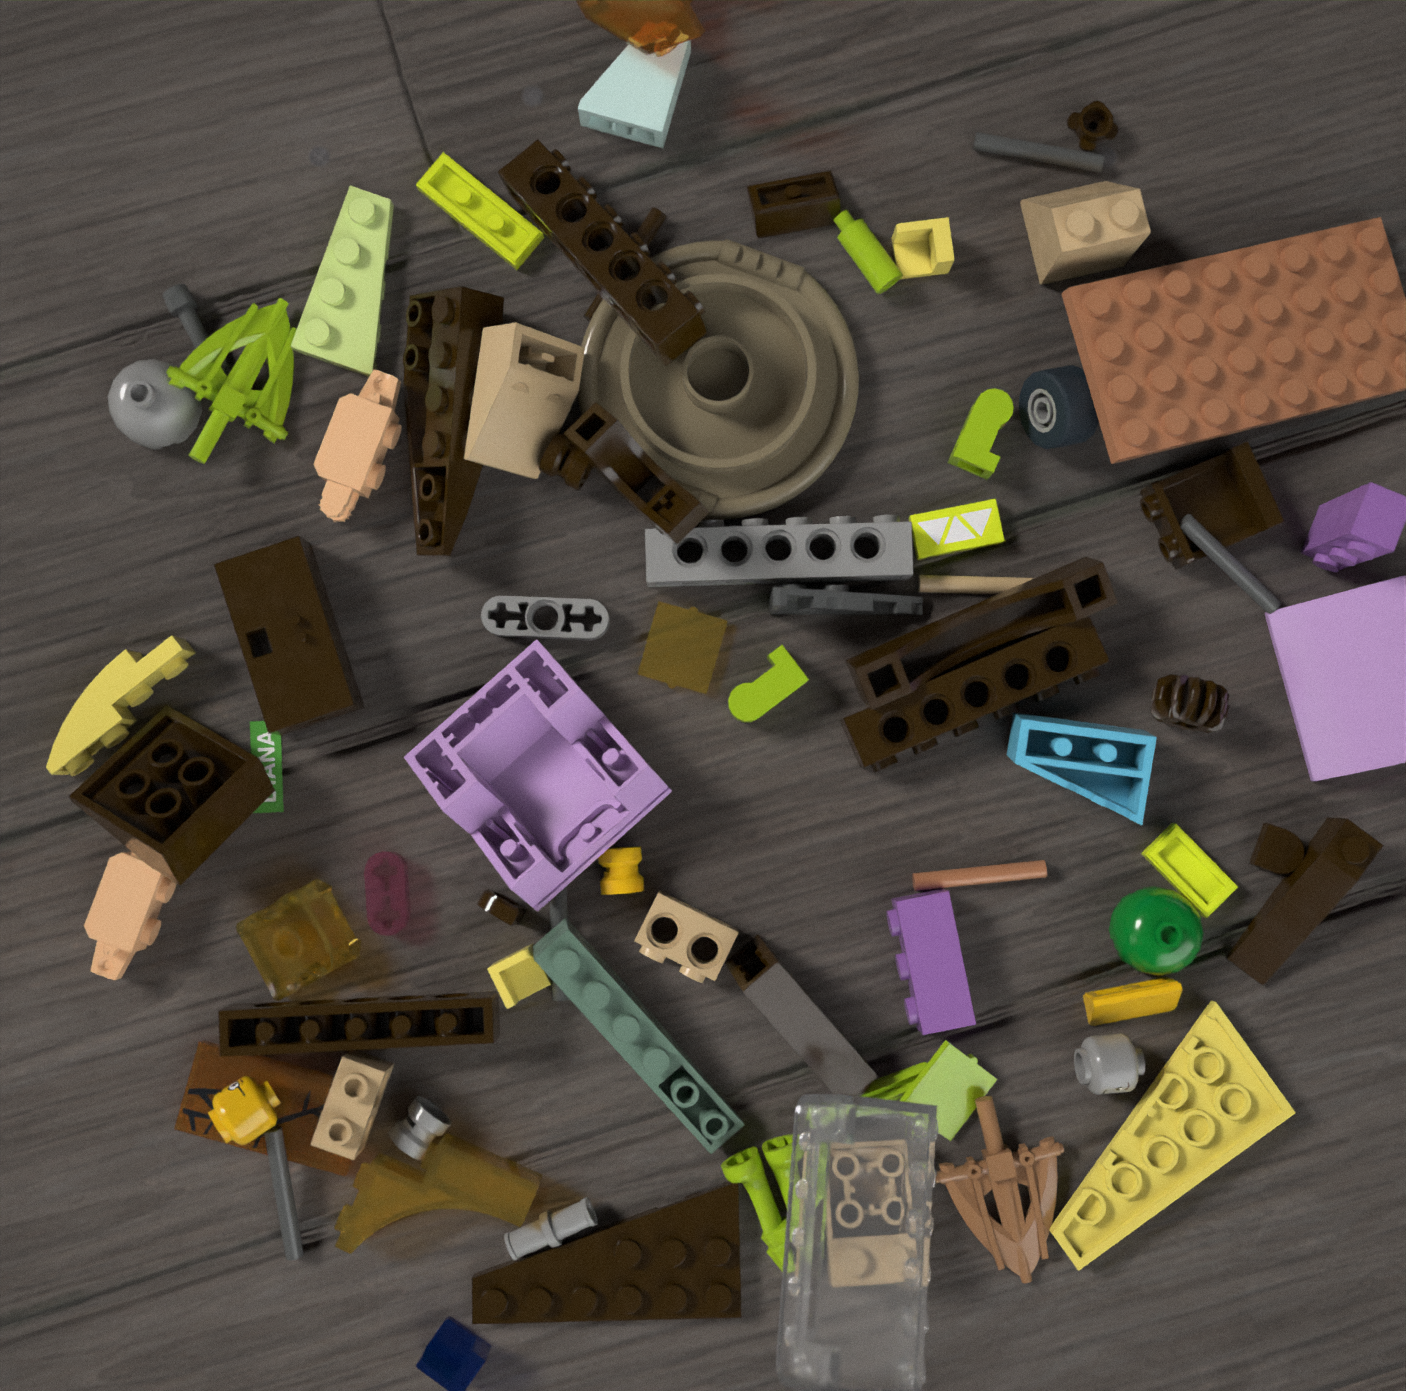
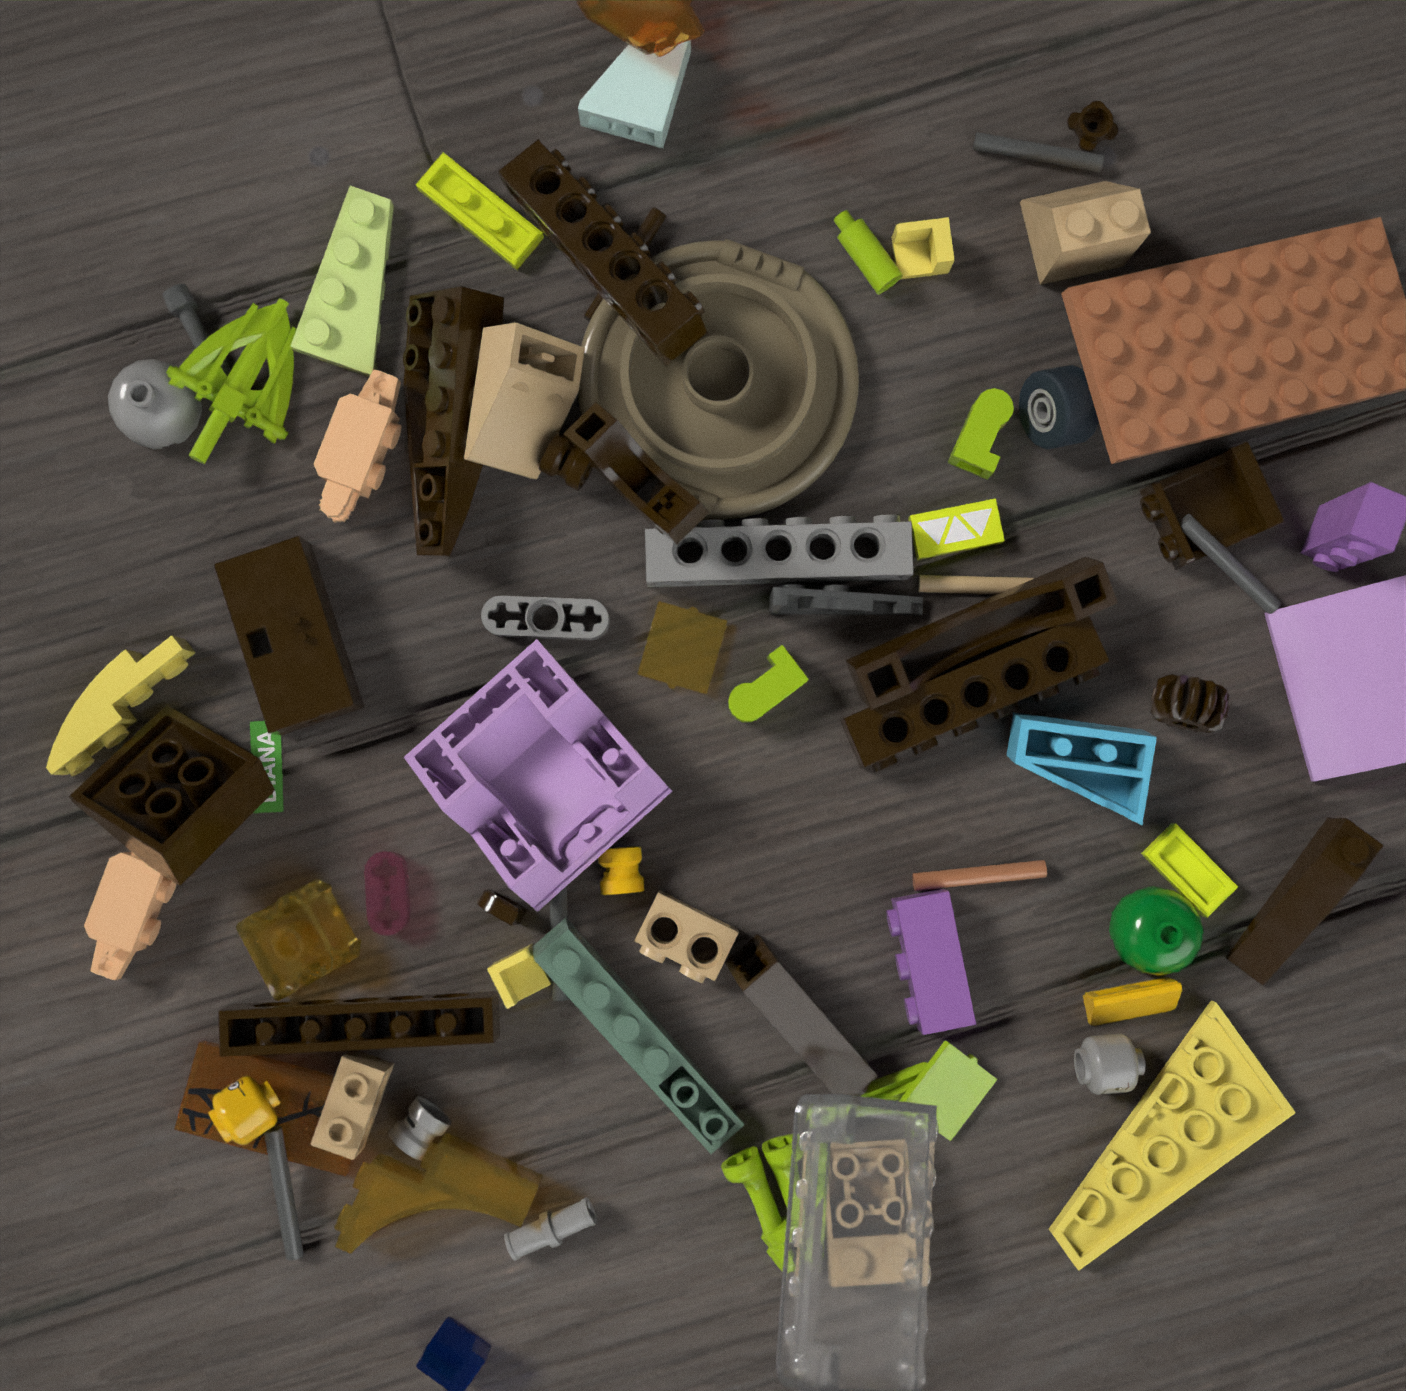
(644, 1267): dark brown wing -> none
(794, 204): dark brown slope -> none
(1017, 1239): medium nougat bar -> none
(1277, 850): dark brown tile -> none

